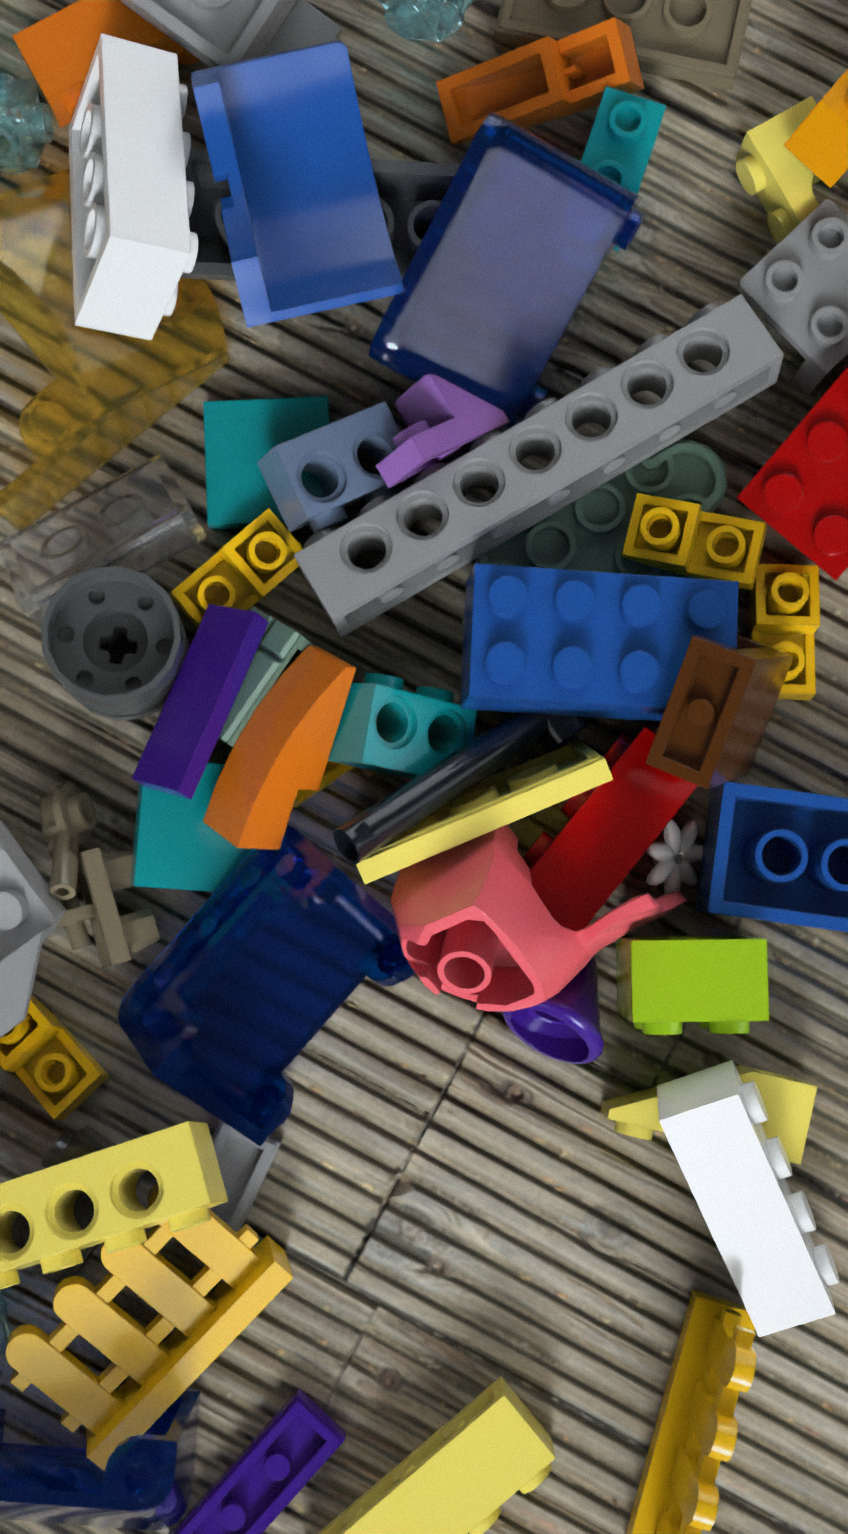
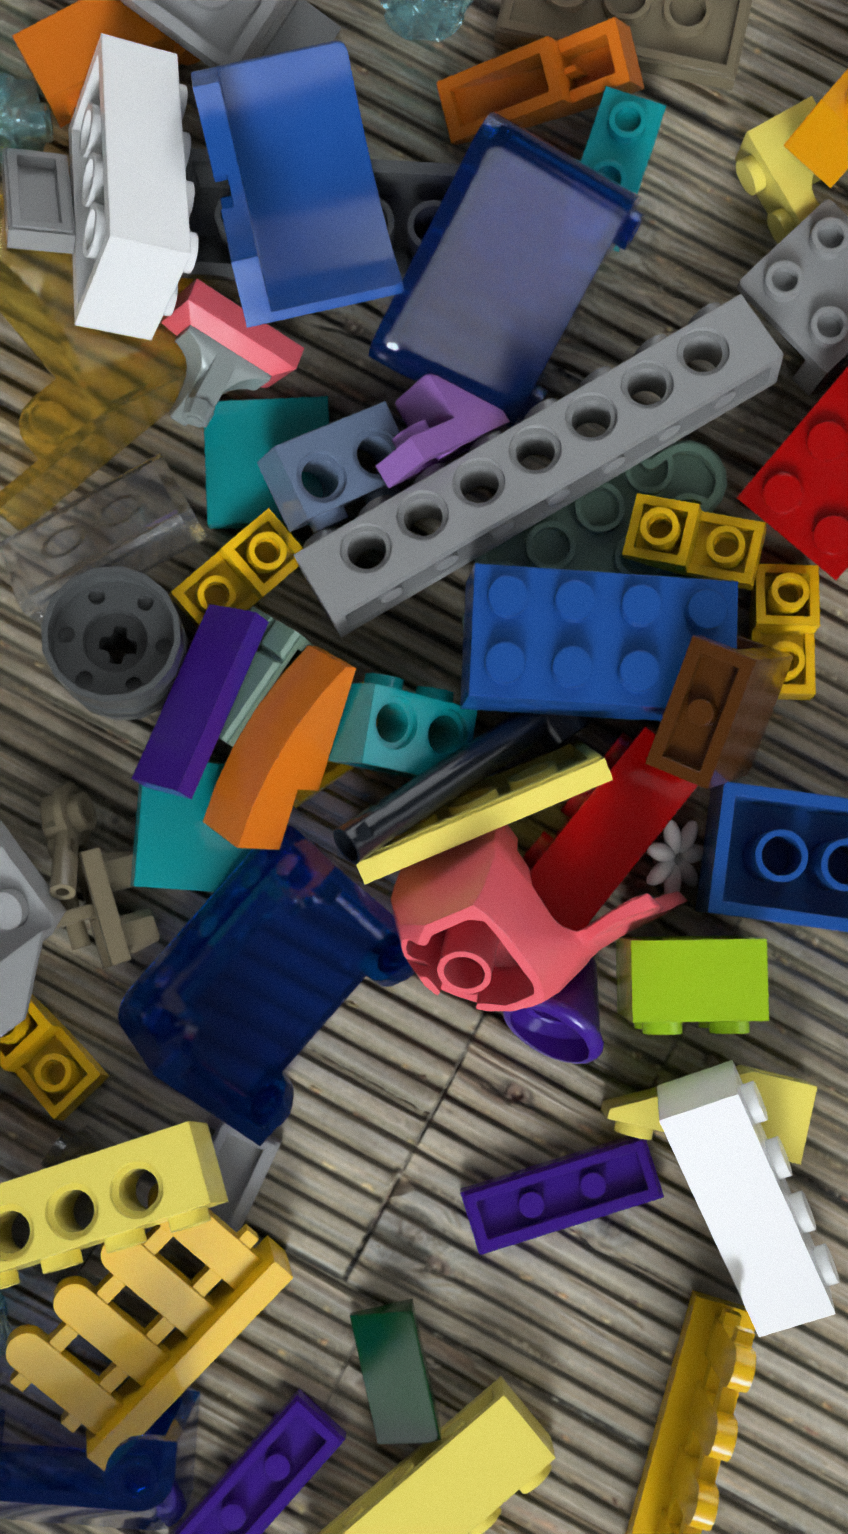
(37, 201): none -> light grey tile
(223, 352): none -> piece
(396, 1374): none -> dark green slope
(561, 1193): none -> dark purple tile

